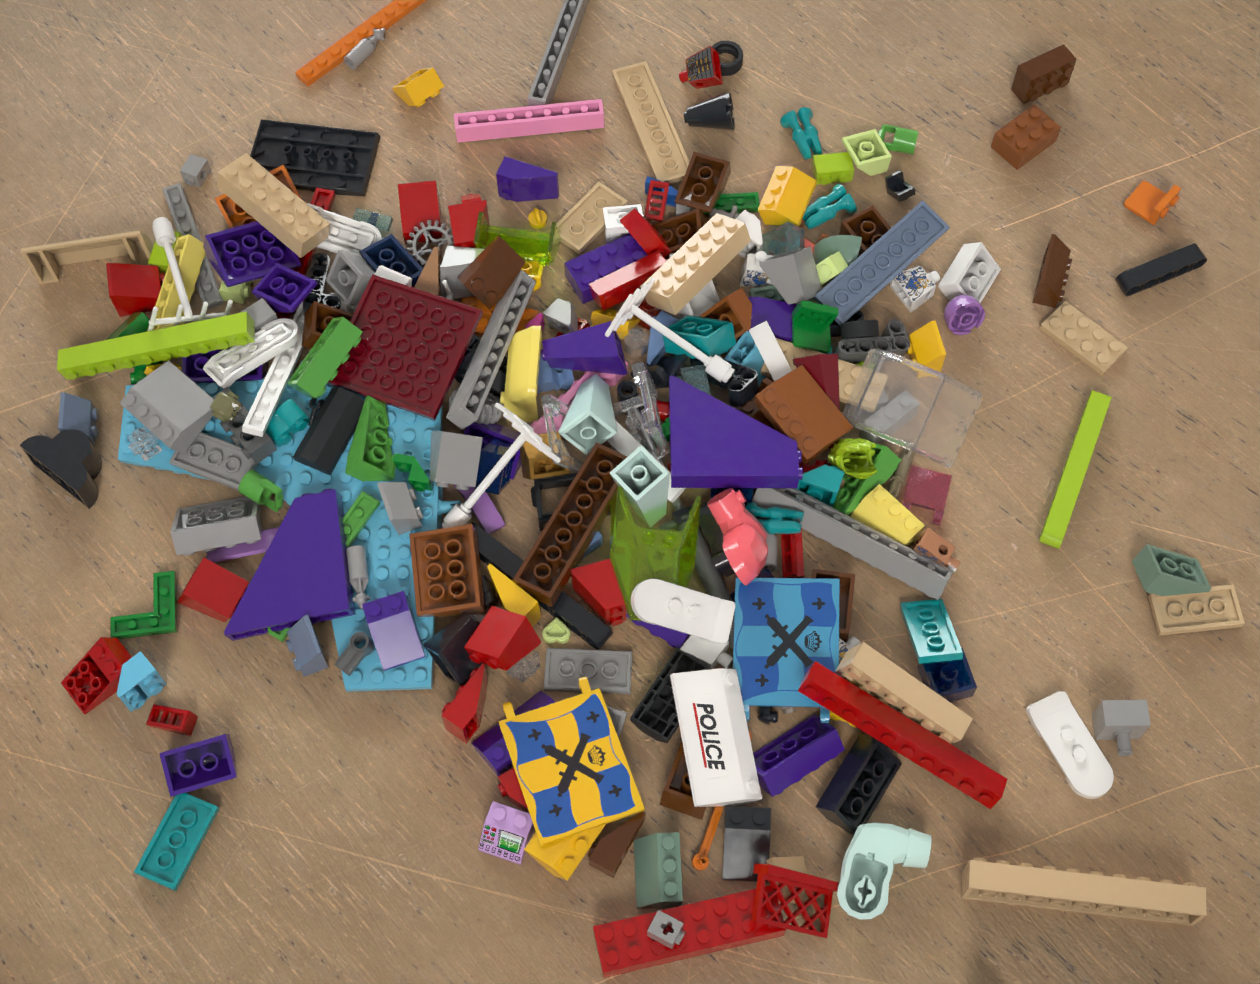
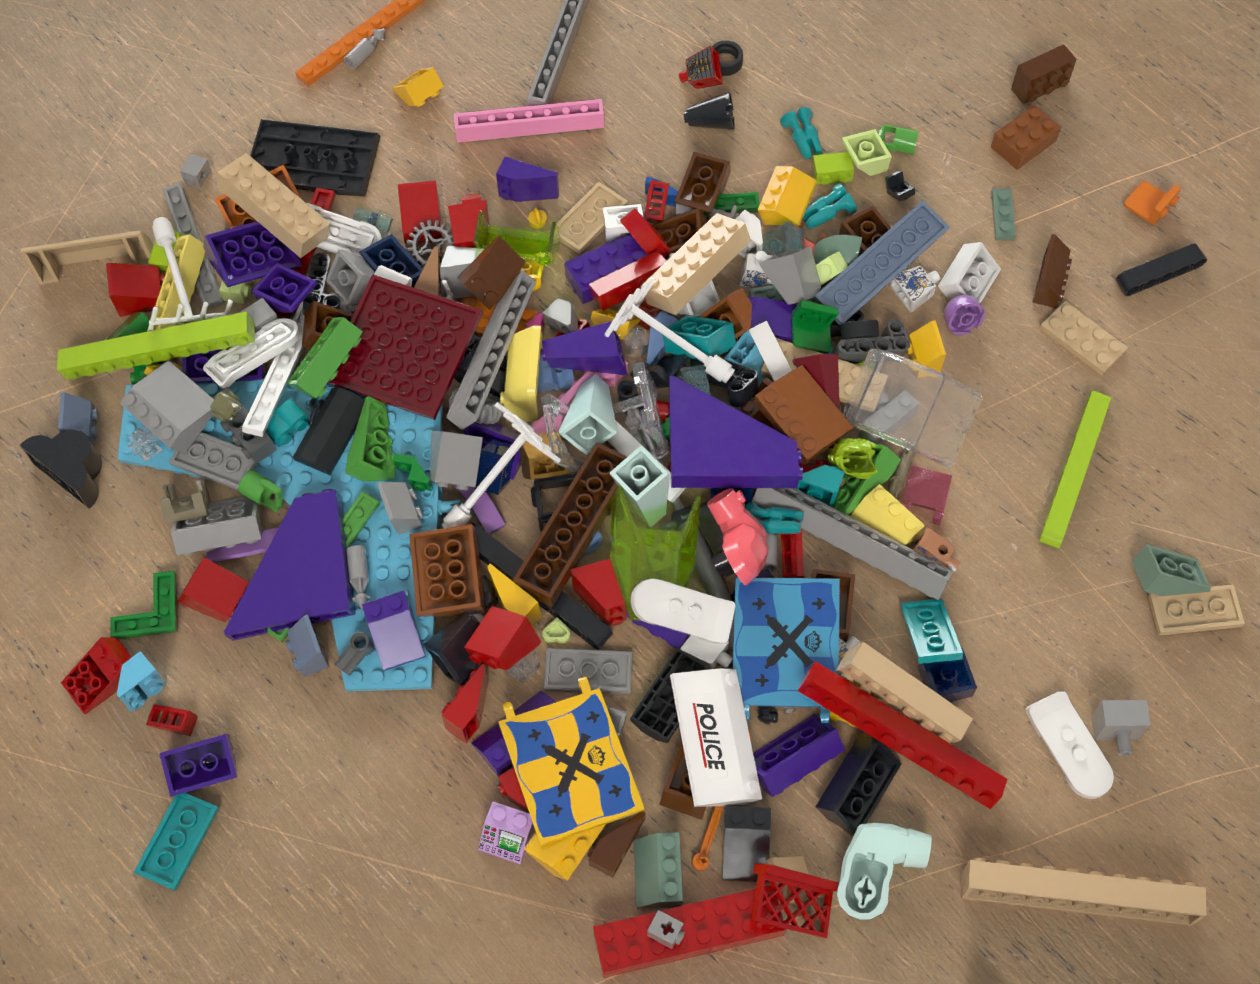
(185, 508): none -> dark tan panel
(651, 122): tan plate -> none
(1003, 214): none -> sand green plate

